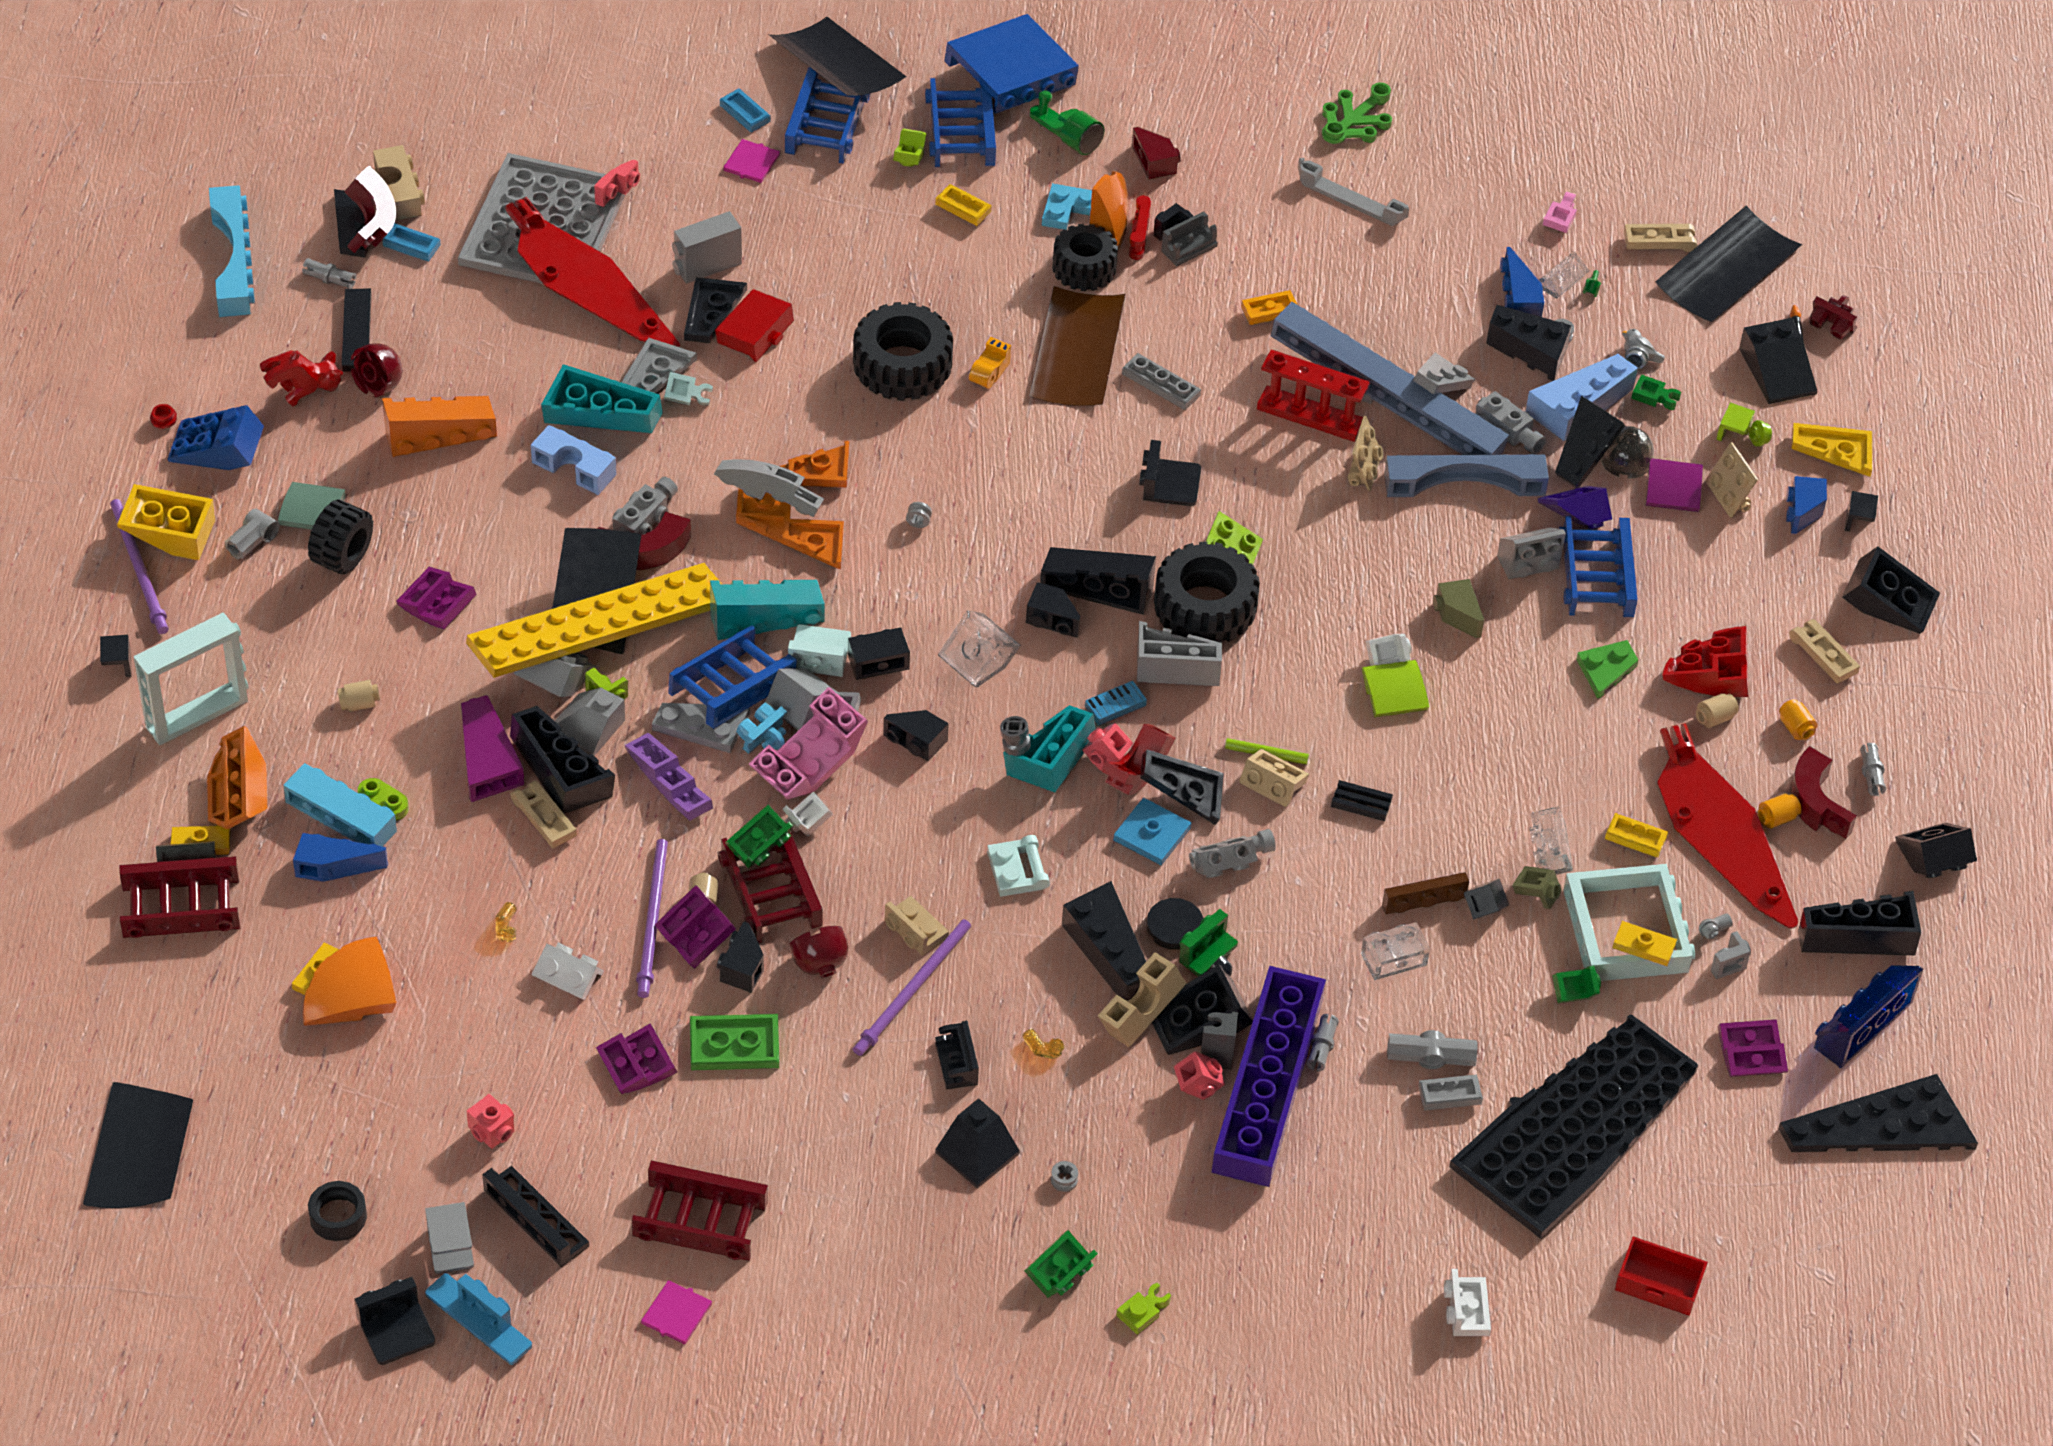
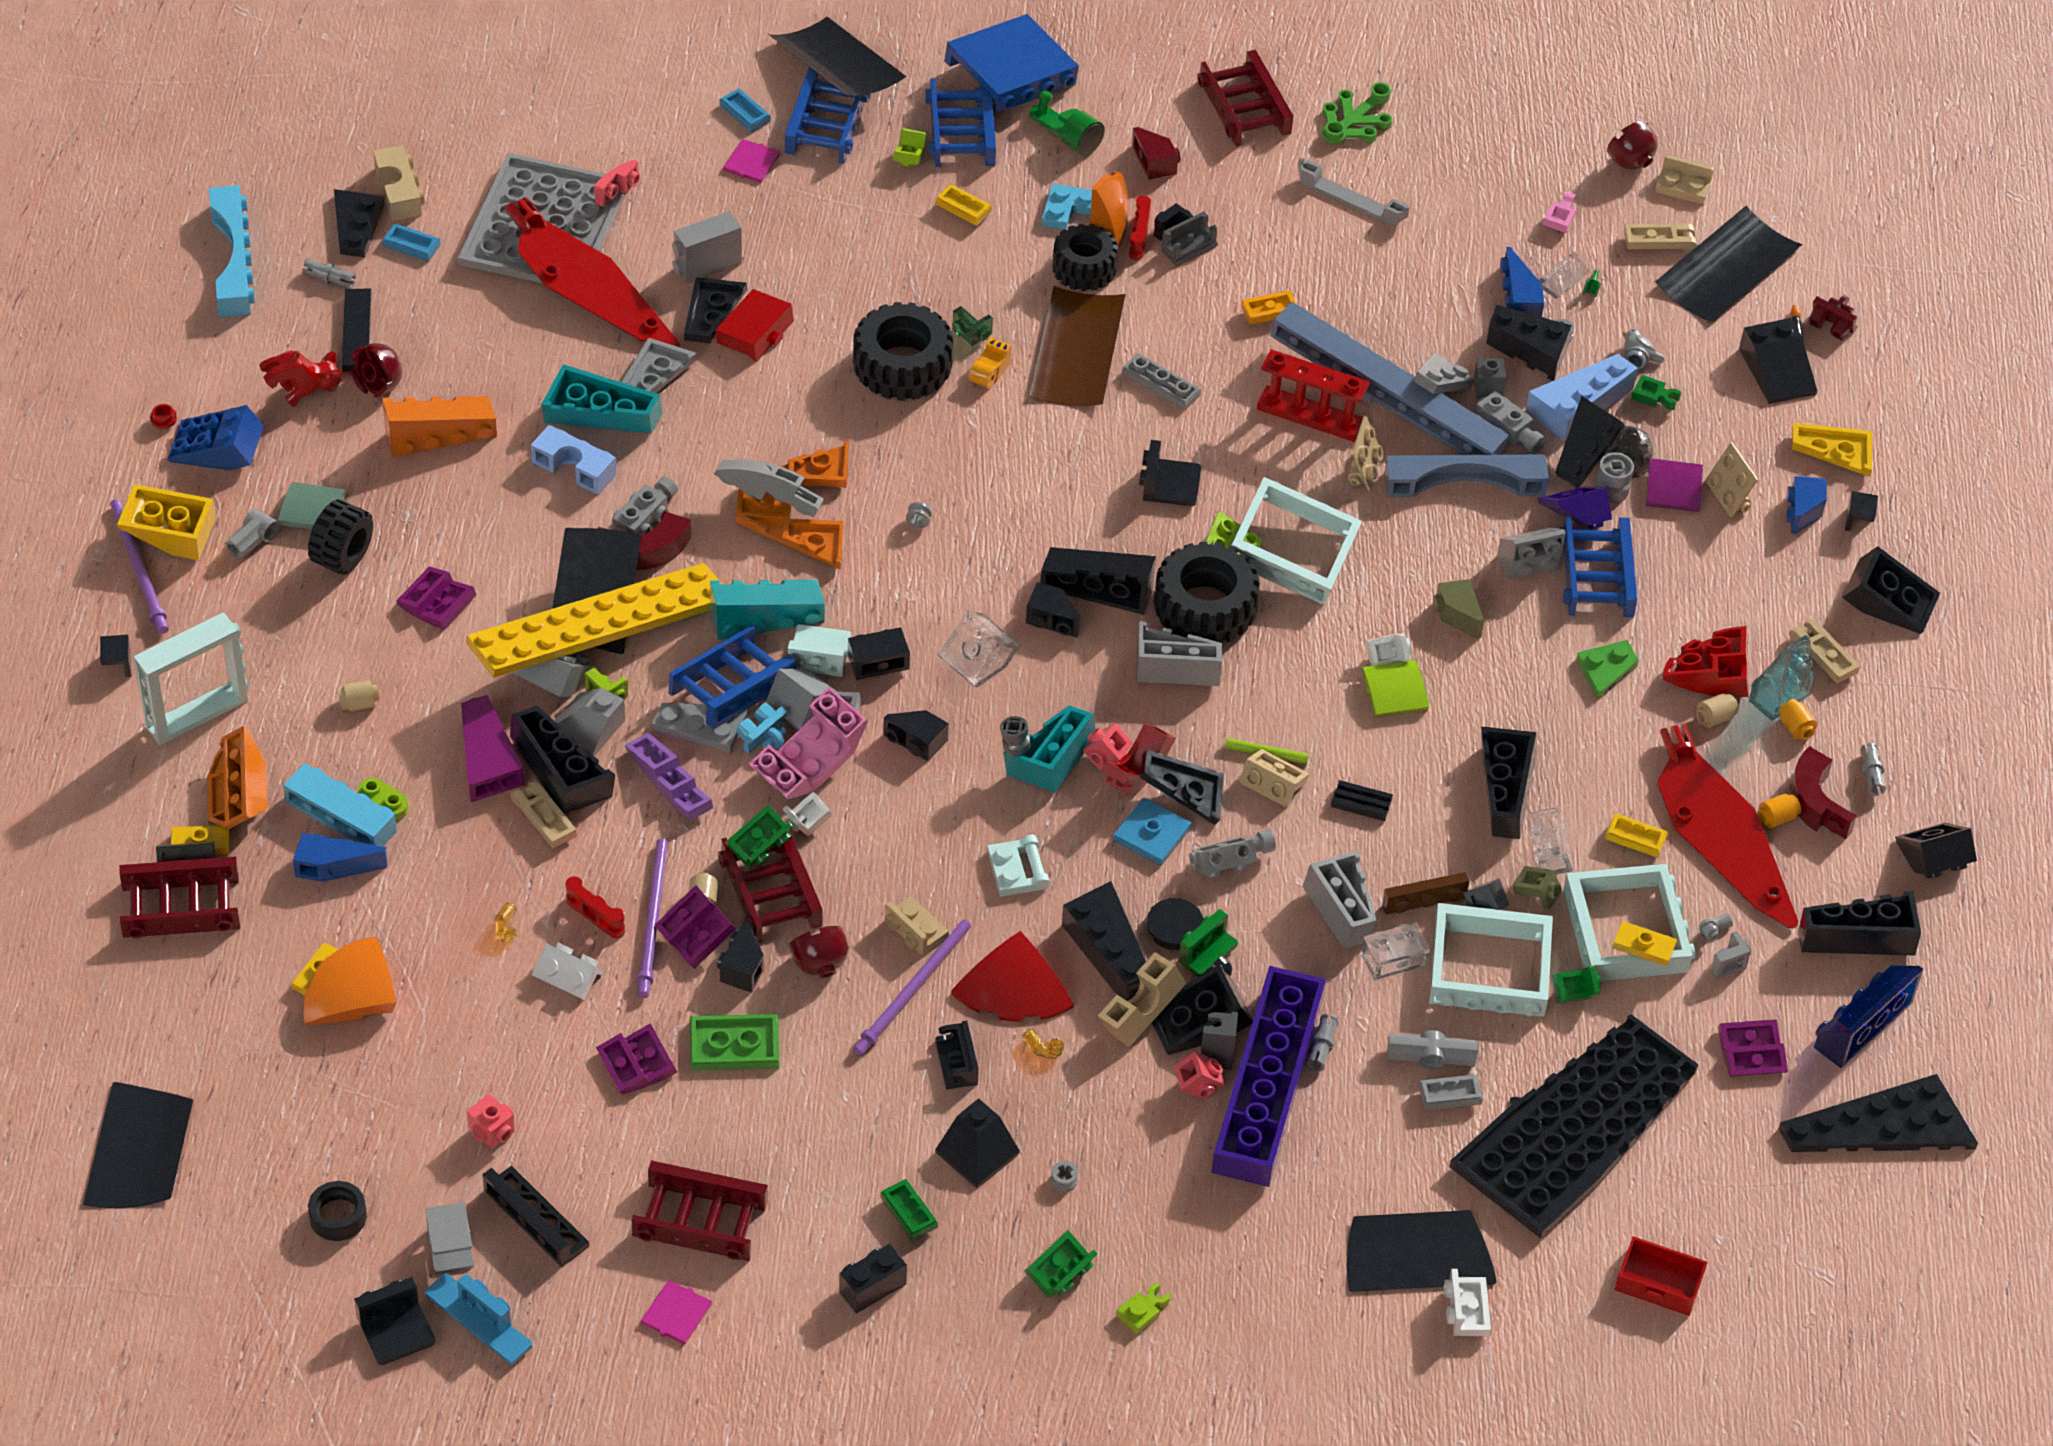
(377, 205): arch -> none
(594, 908): none -> red plate
(683, 388): light aqua plate -> none
(872, 1278): none -> black brick
(909, 1209): none -> green plate
(969, 328): none -> clear green bracket
(1013, 983): none -> red brick
(1115, 702): dark azure tile -> none
(1261, 83): none -> dark red fence
(1283, 571): none -> light aqua window
(1341, 897): none -> light grey wedge
(1415, 1250): none -> black sticker
(1489, 377): none -> dark grey brick
(1499, 924): none -> light aqua window
(1508, 772): none -> black wedge
(1615, 475): none -> light grey wheel
(1635, 146): none -> dark red cylinder
(1685, 179): none -> tan bracket
(1736, 419): lime panel -> none
(1760, 433): lime plate -> none
(1784, 679): none -> clear light blue wedge

